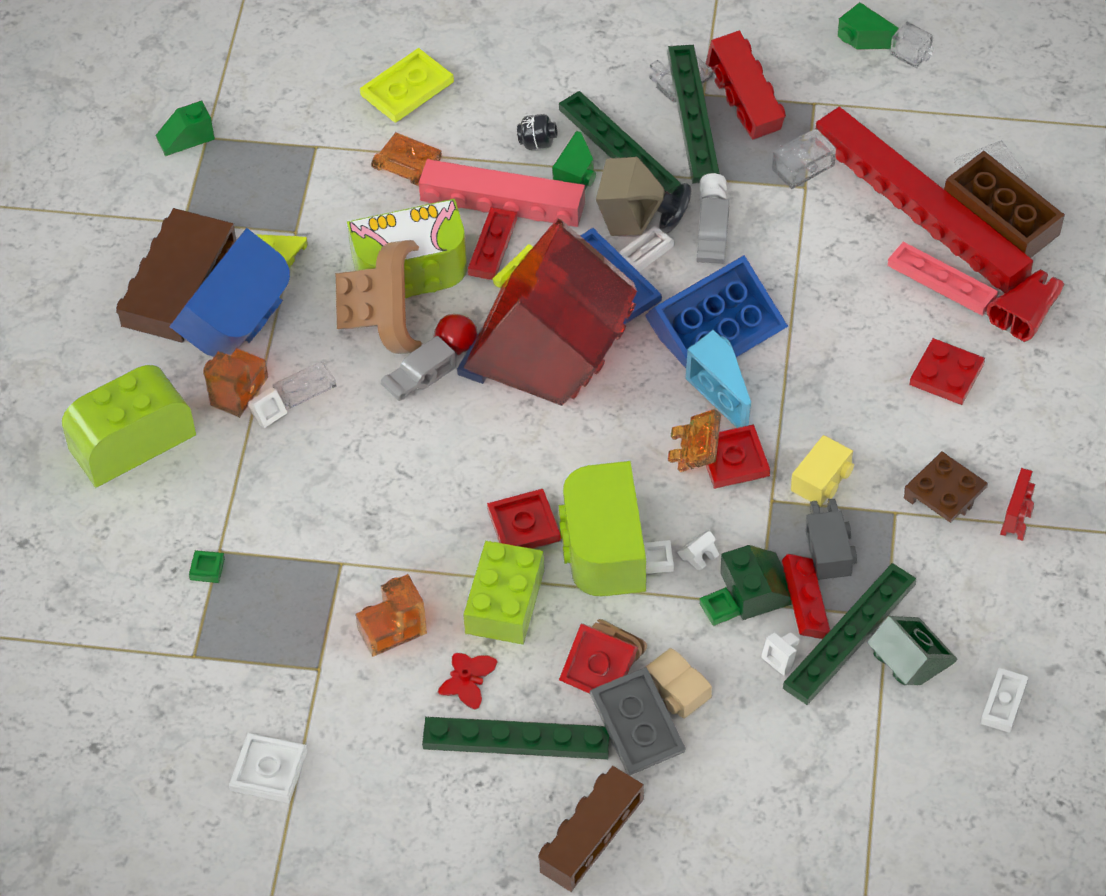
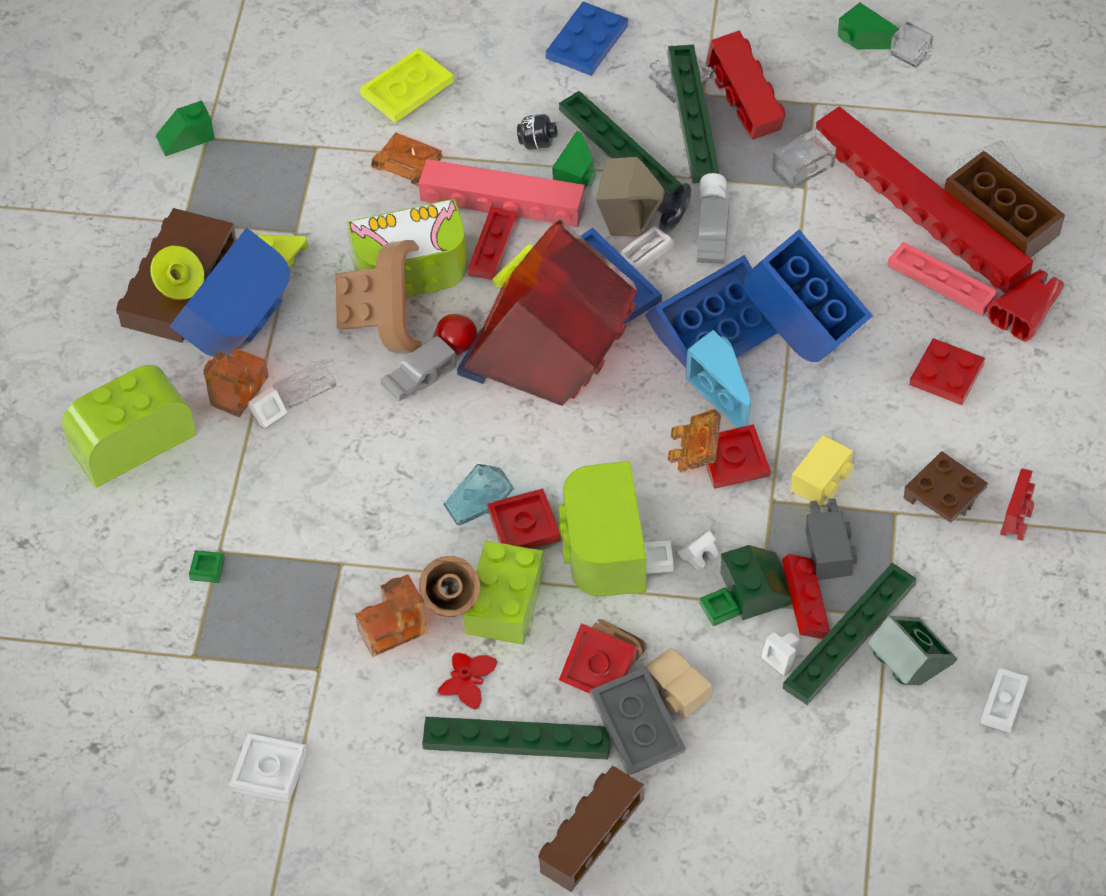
(182, 263): none -> neon yellow dish
(457, 579): none -> medium nougat cone
(480, 487): none -> clear light blue slope
(587, 38): none -> blue plate
(805, 298): none -> blue brick

